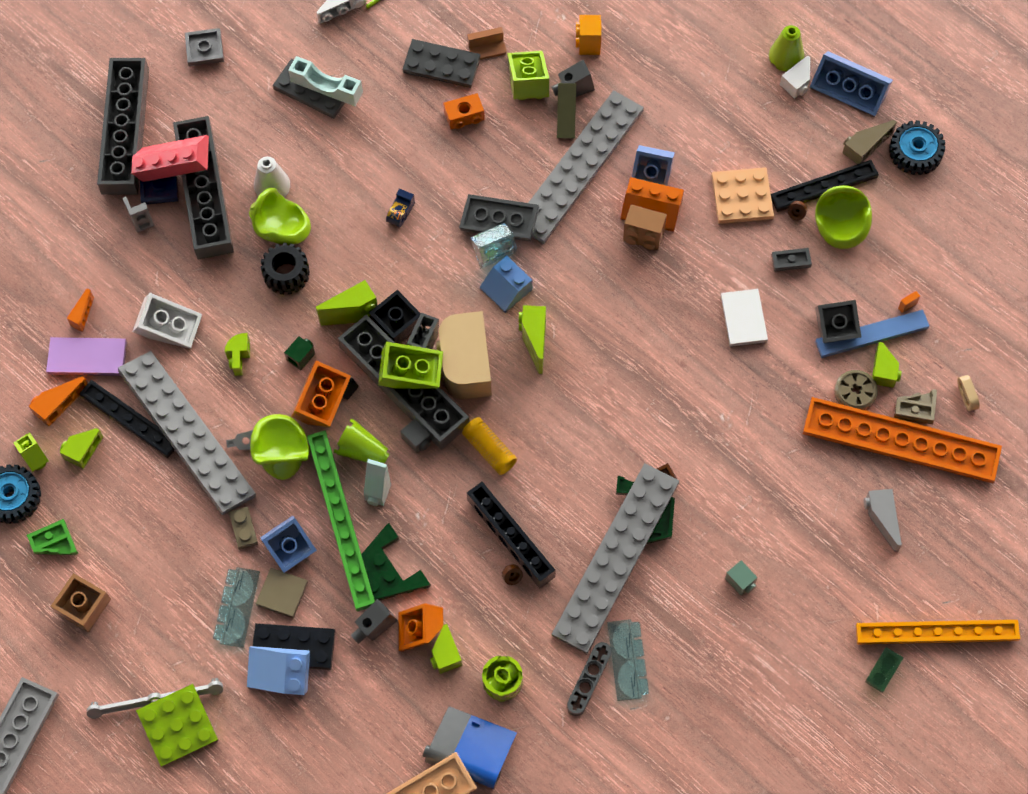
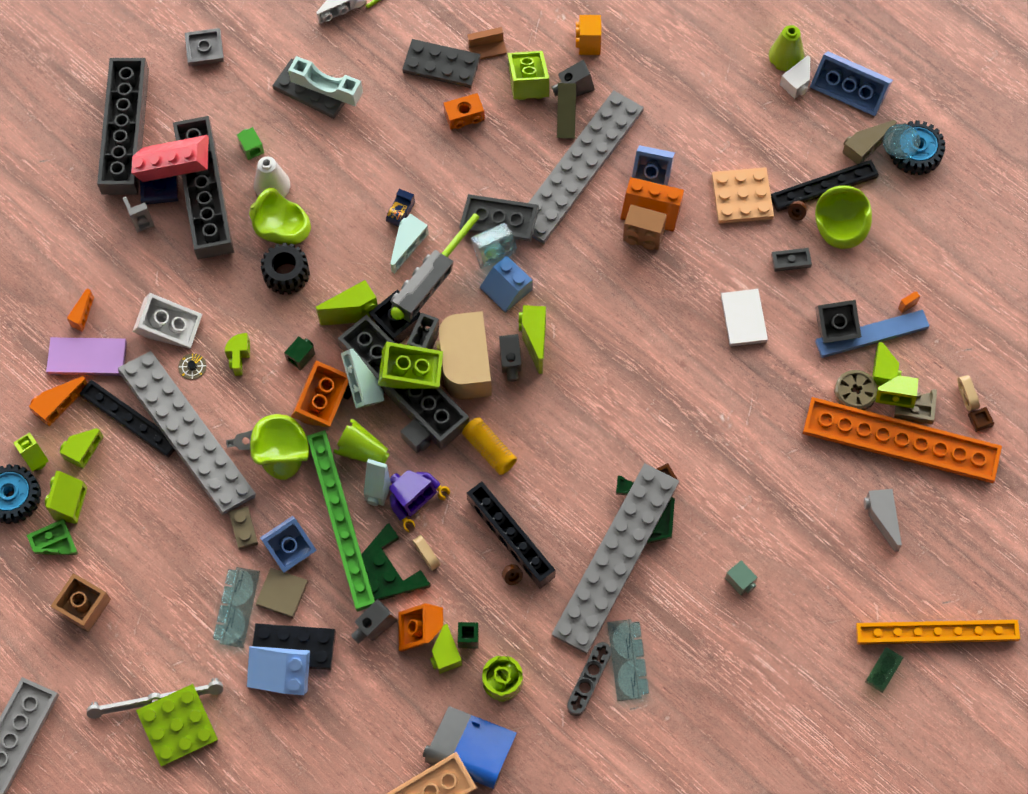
(65, 497): none -> lime slope
(192, 366): none -> dark tan piece
(250, 143): none -> bright green brick
(361, 381): none -> light aqua slope
(409, 237): none -> light aqua slope
(412, 492): none -> dark purple torso
(426, 278): none -> piece
(426, 553): none -> tan beam
(468, 635): none -> dark green brick
(510, 350): none -> dark grey torso
(898, 392): none -> lime slope
(901, 141): none -> clear light blue tile
(981, 419): none -> reddish brown tile

